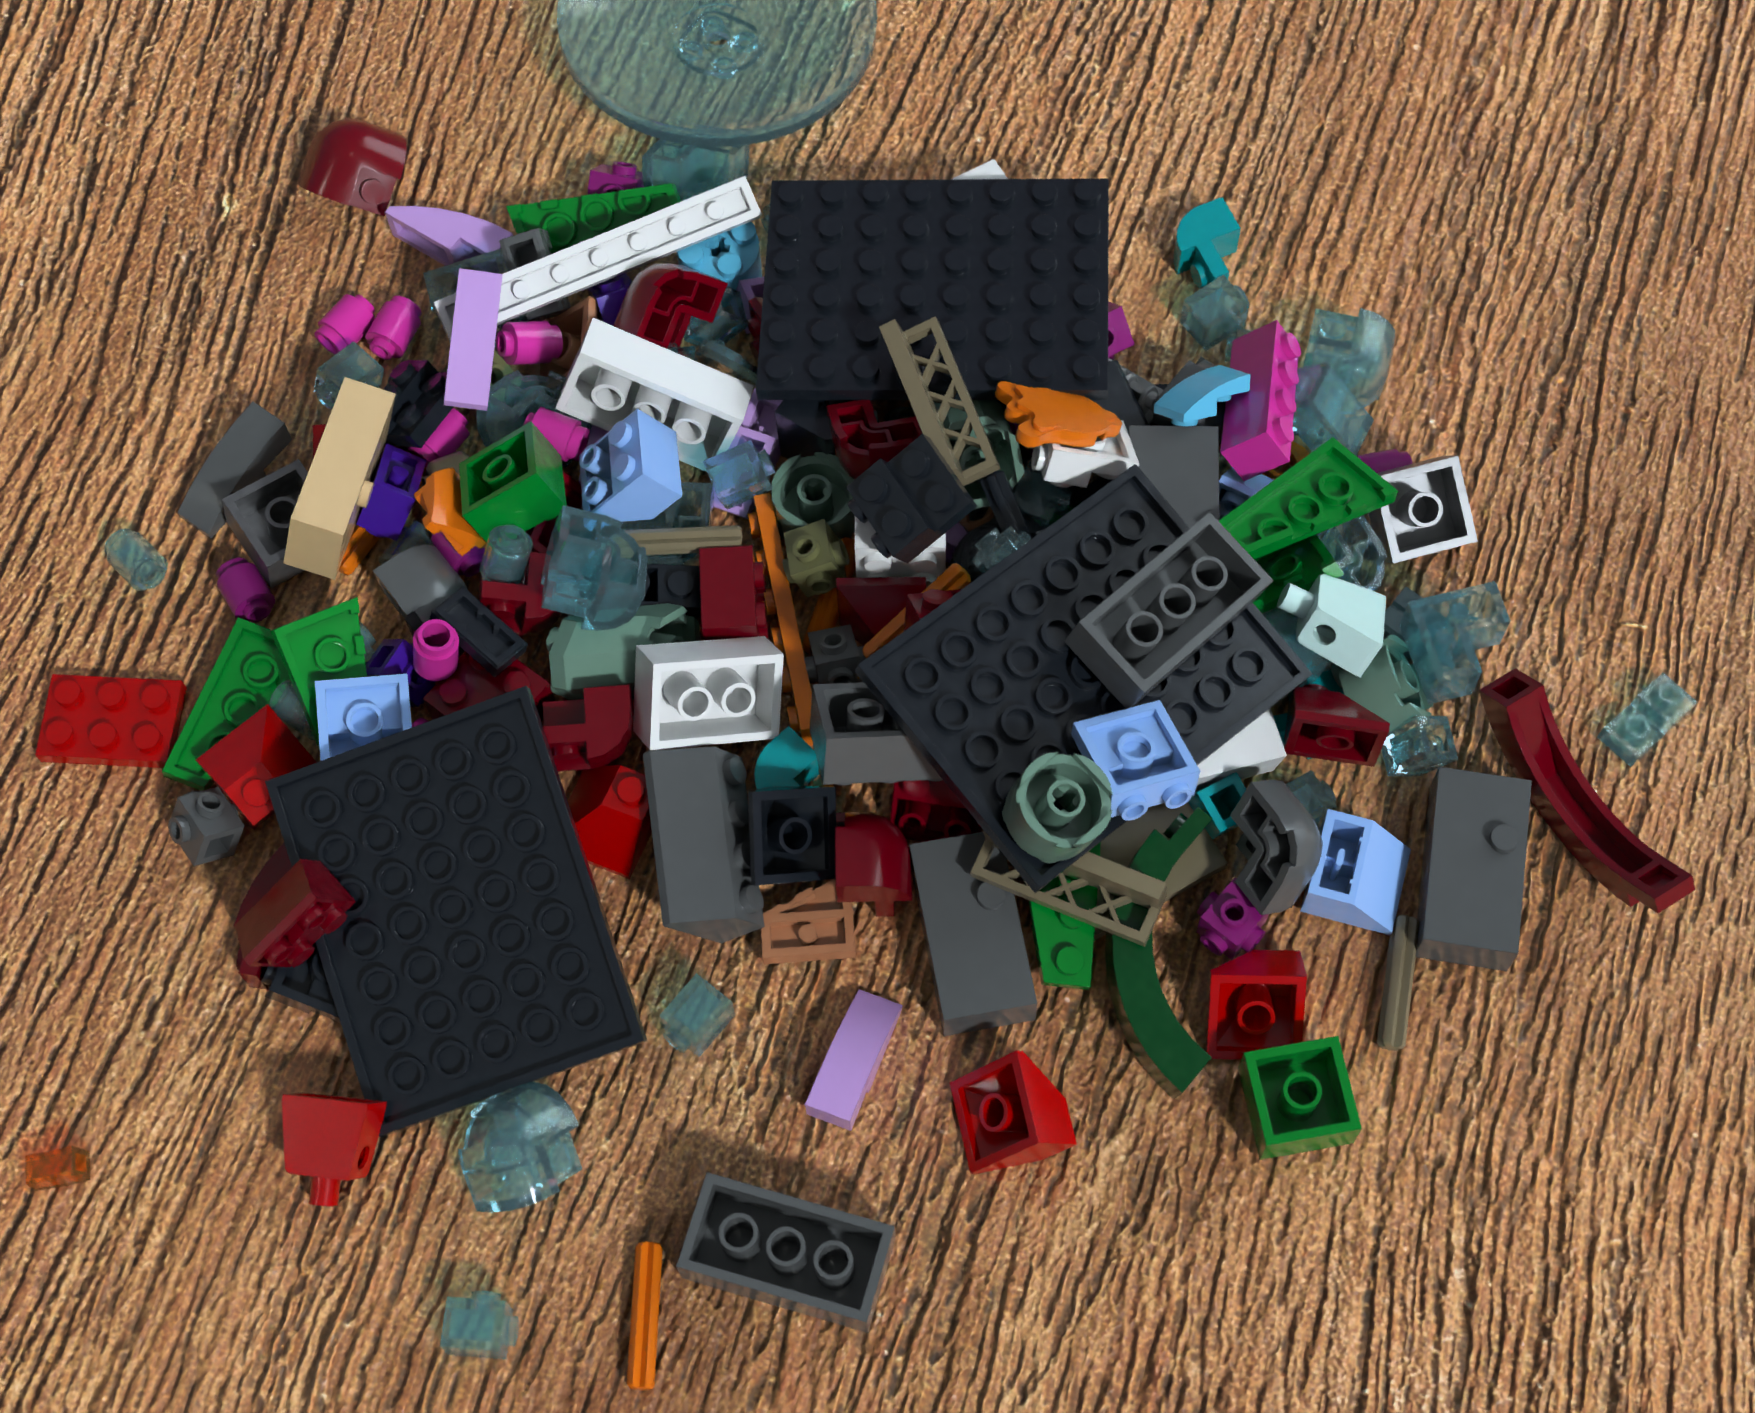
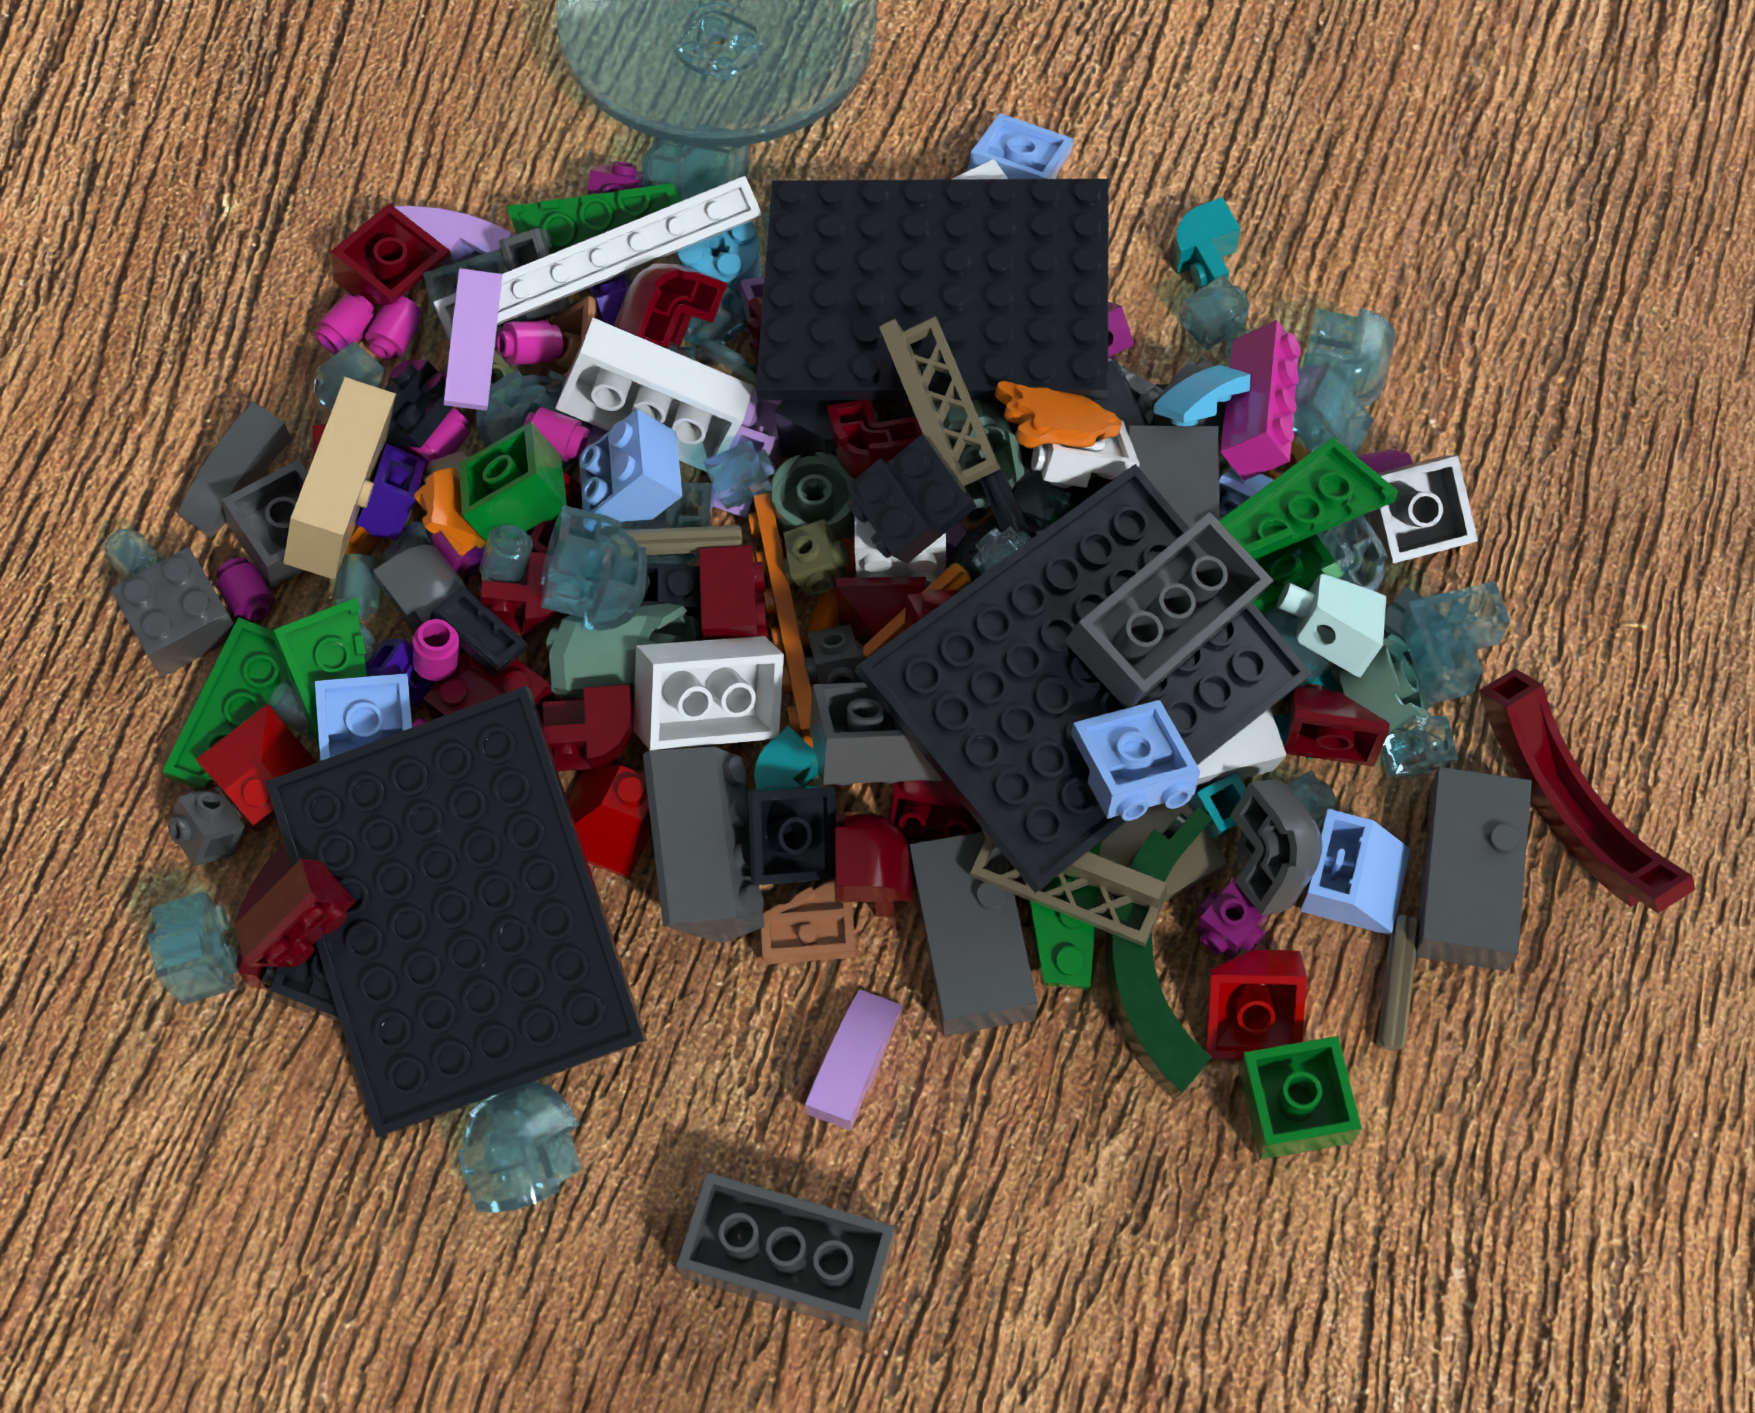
(57, 1168): clear orange piece -> none
(110, 721): red plate -> none
(174, 611): none -> flat silver brick
(192, 949): none -> clear light blue brick
(329, 1140): red torso -> none
(355, 164): dark red brick -> none
(358, 580): none -> clear light blue brick
(385, 257): none -> dark red slope
(479, 1326): clear light blue brick -> none
(644, 1316): orange axle -> none
(696, 1016): clear light blue brick -> none
(1010, 1114): red slope -> none
(1022, 149): none -> light blue plate
(1041, 827): sand green brick -> none
(1647, 719): clear light blue slope -> none

